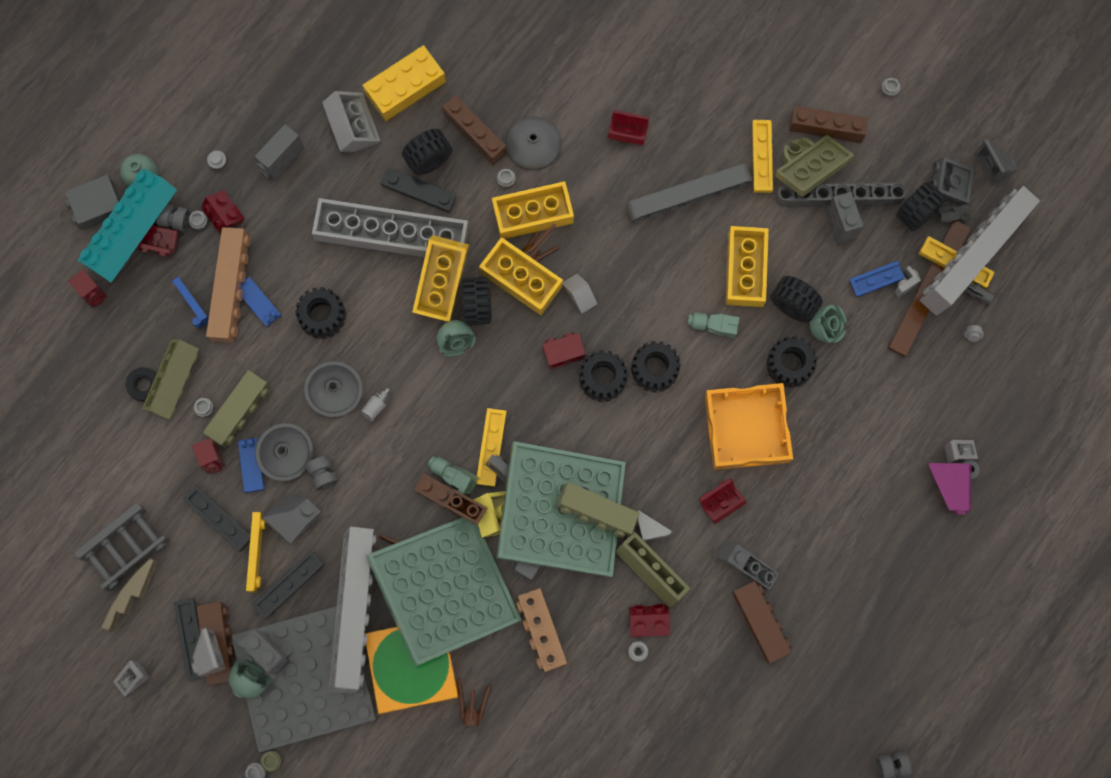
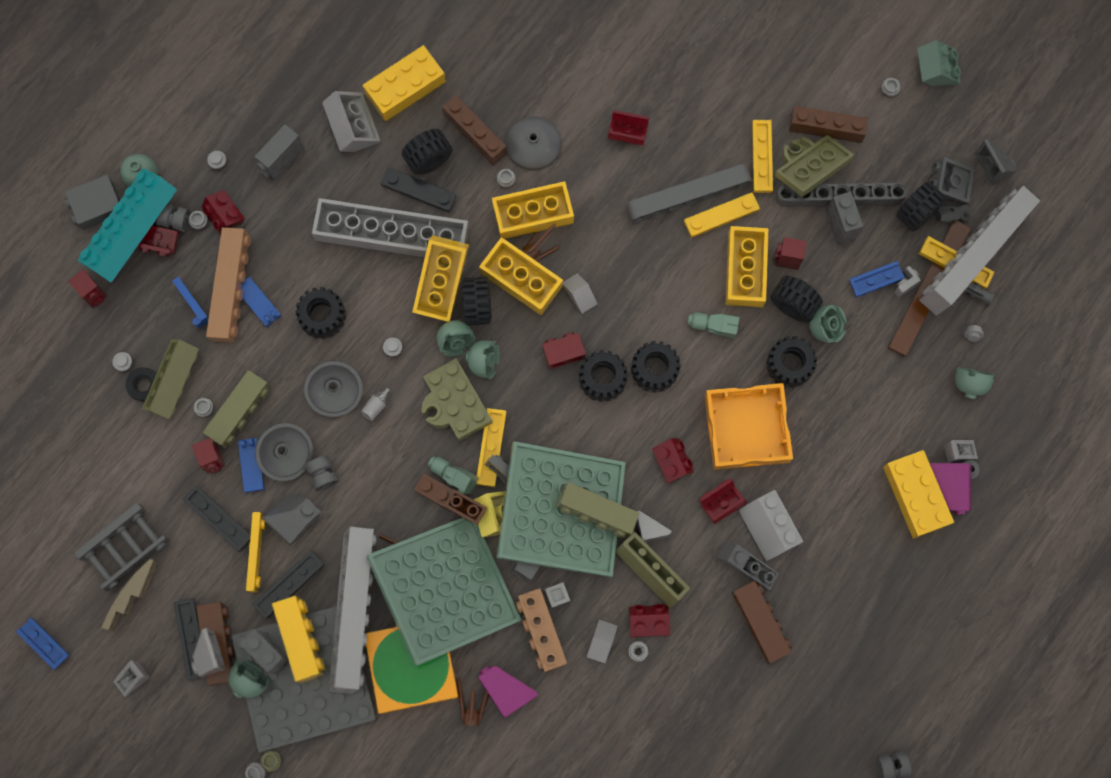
(42, 643): none -> blue hinge
(122, 361): none -> light grey plate
(298, 639): none -> yellow brick
(392, 347): none -> light grey plate
(455, 401): none -> olive plate
(482, 358): none -> sand green cylinder
(504, 690): none -> magenta slope
(557, 595): none -> light grey plate
(602, 641): none -> light grey slope
(673, 459): none -> dark red bracket
(721, 215): none -> yellow plate
(770, 525): none -> light grey slope
(790, 253): none -> dark red brick
(918, 494): none -> yellow brick
(939, 64): none -> sand green slope
(973, 382): none -> sand green cylinder

